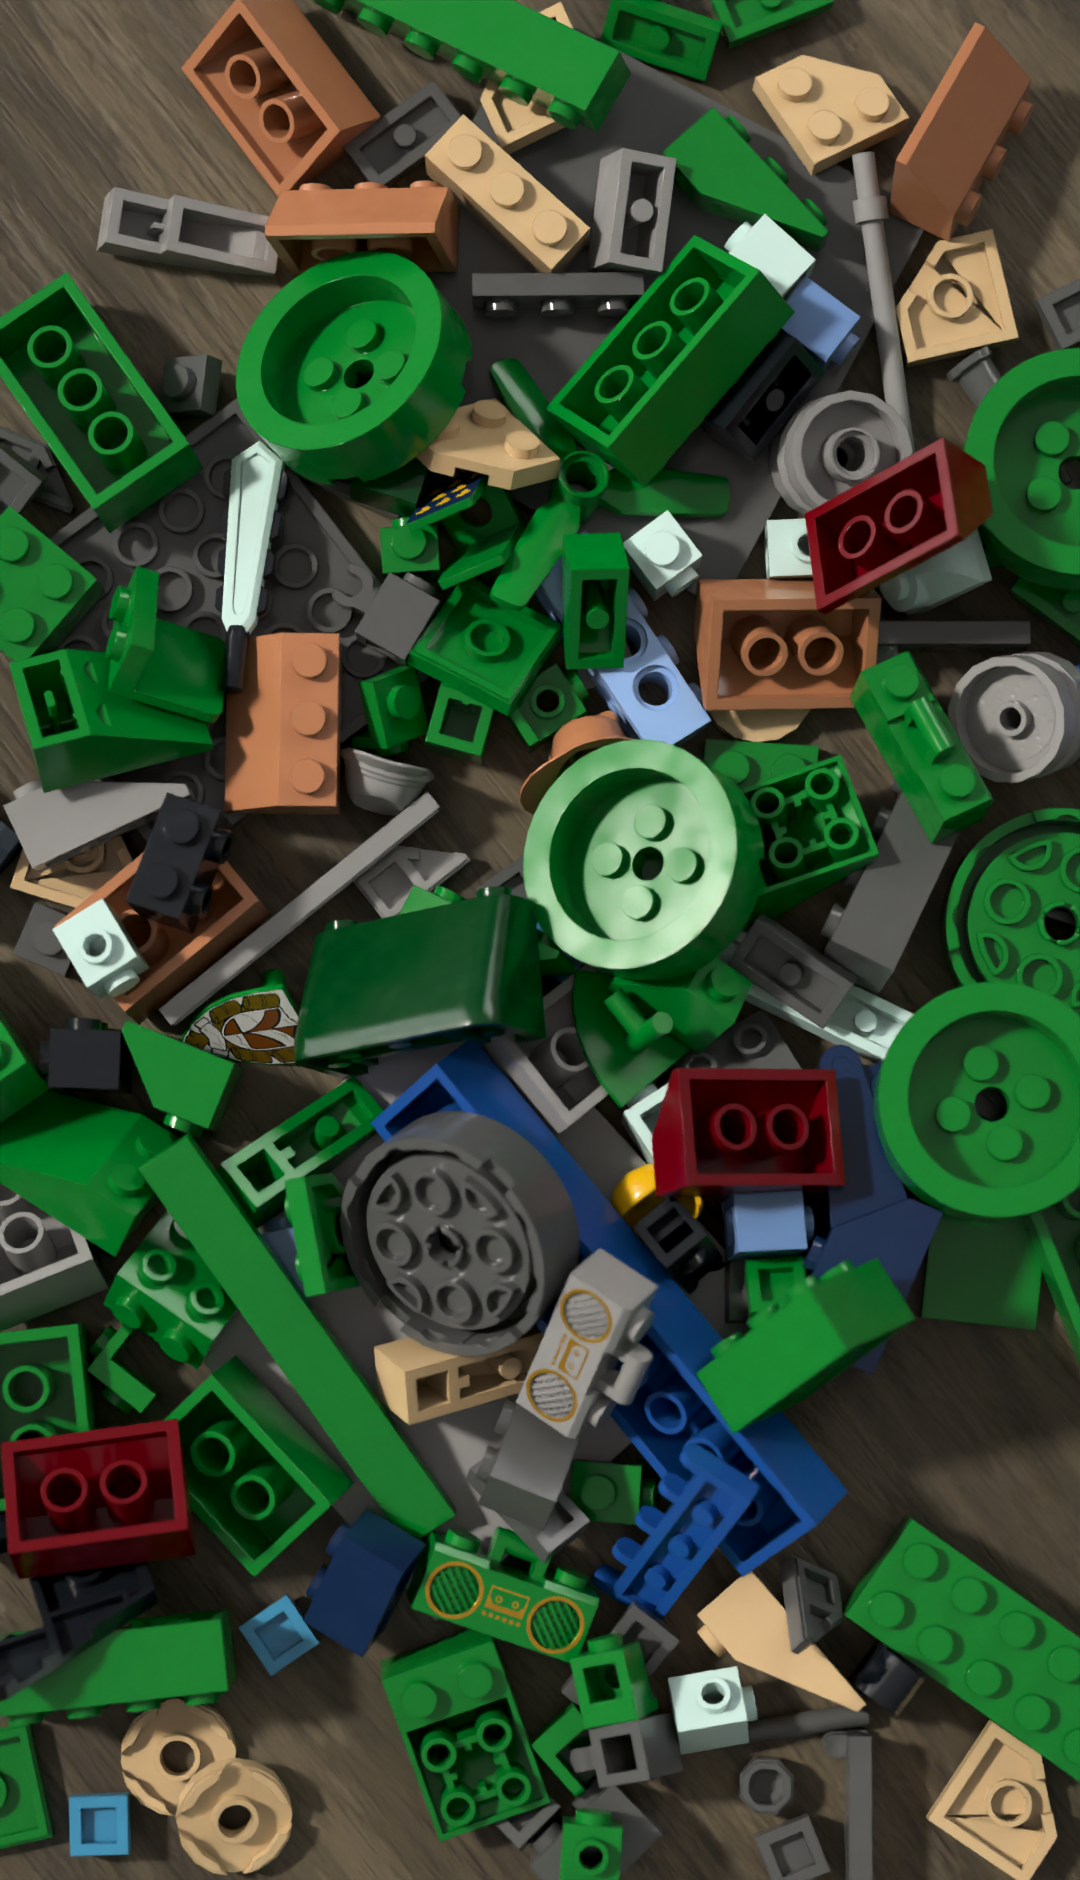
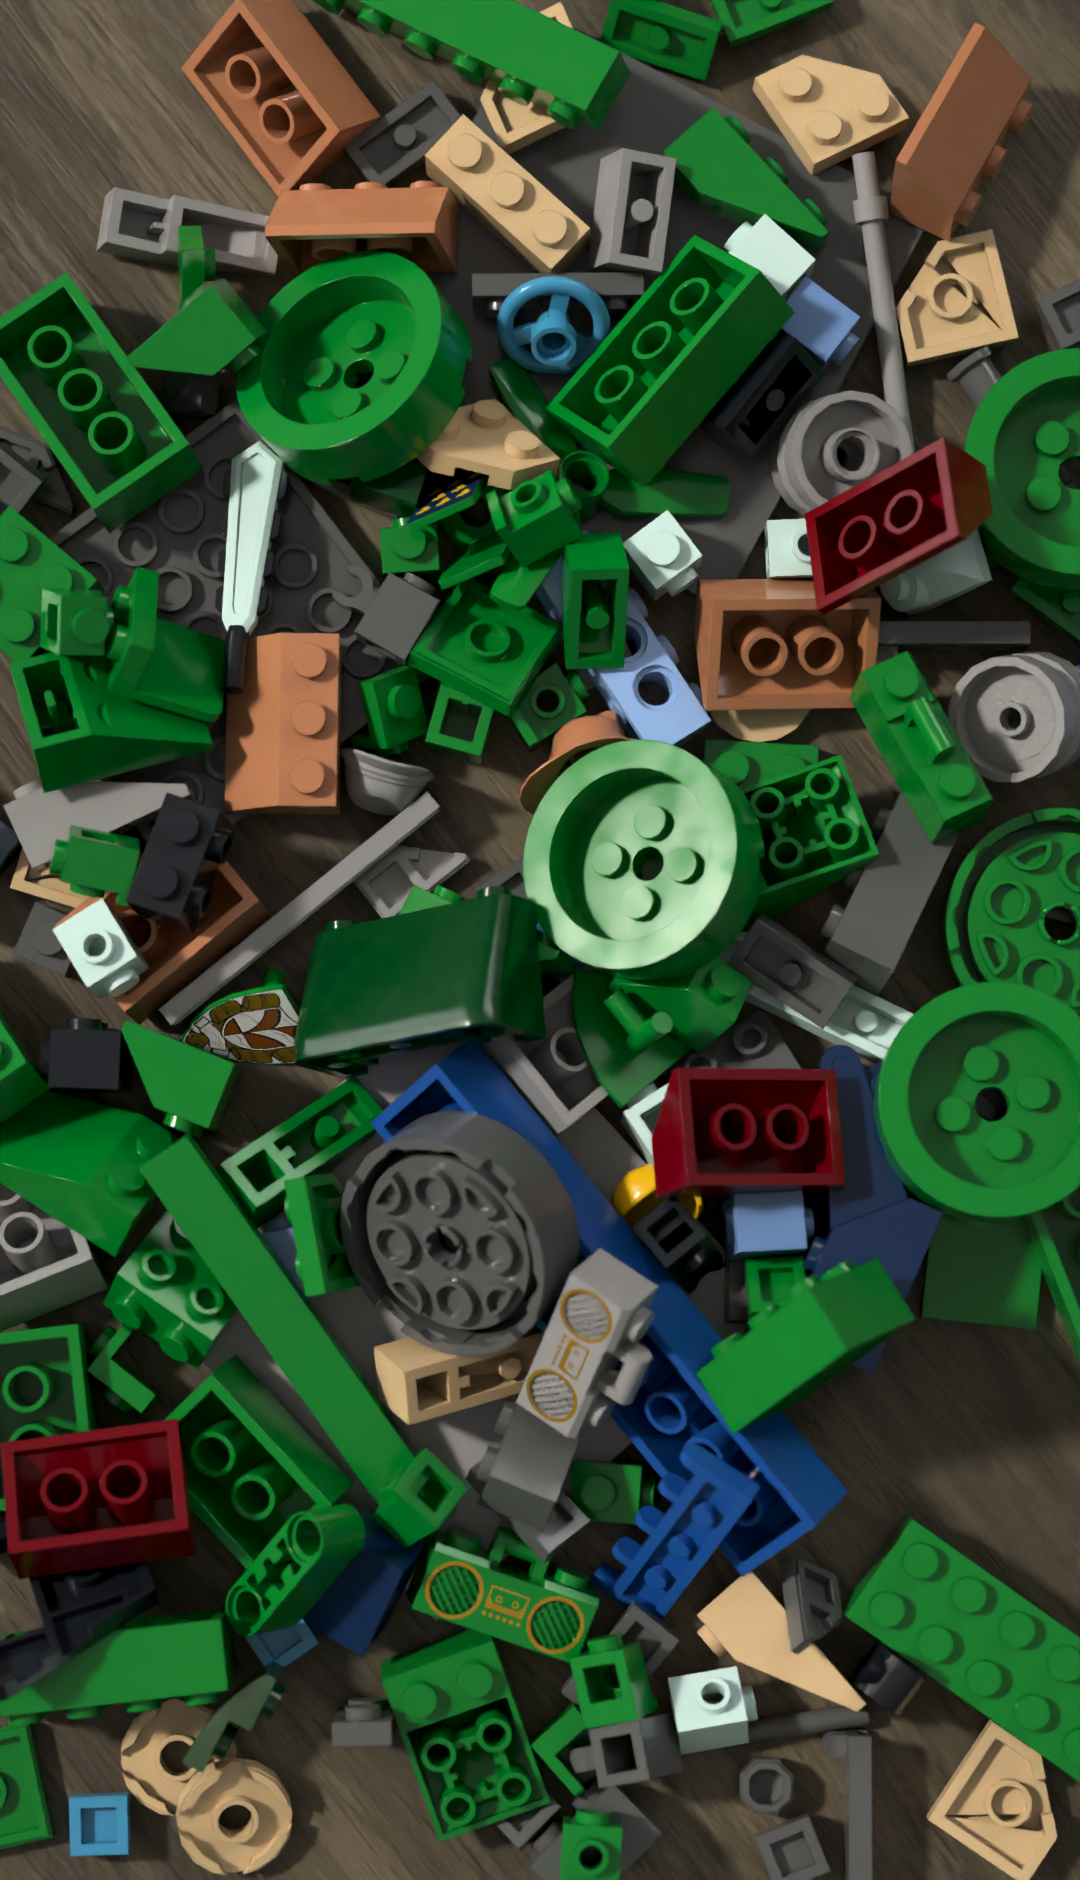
(75, 621): none -> green brick
(96, 862): none -> green brick
(195, 264): none -> green plate
(204, 336): none -> green slope
(242, 1706): none -> dark green slope
(295, 1569): none -> green beam
(363, 1723): none -> dark grey plate
(418, 1498): none -> green brick
(536, 516): none -> green brick
(553, 340): none -> dark azure piece

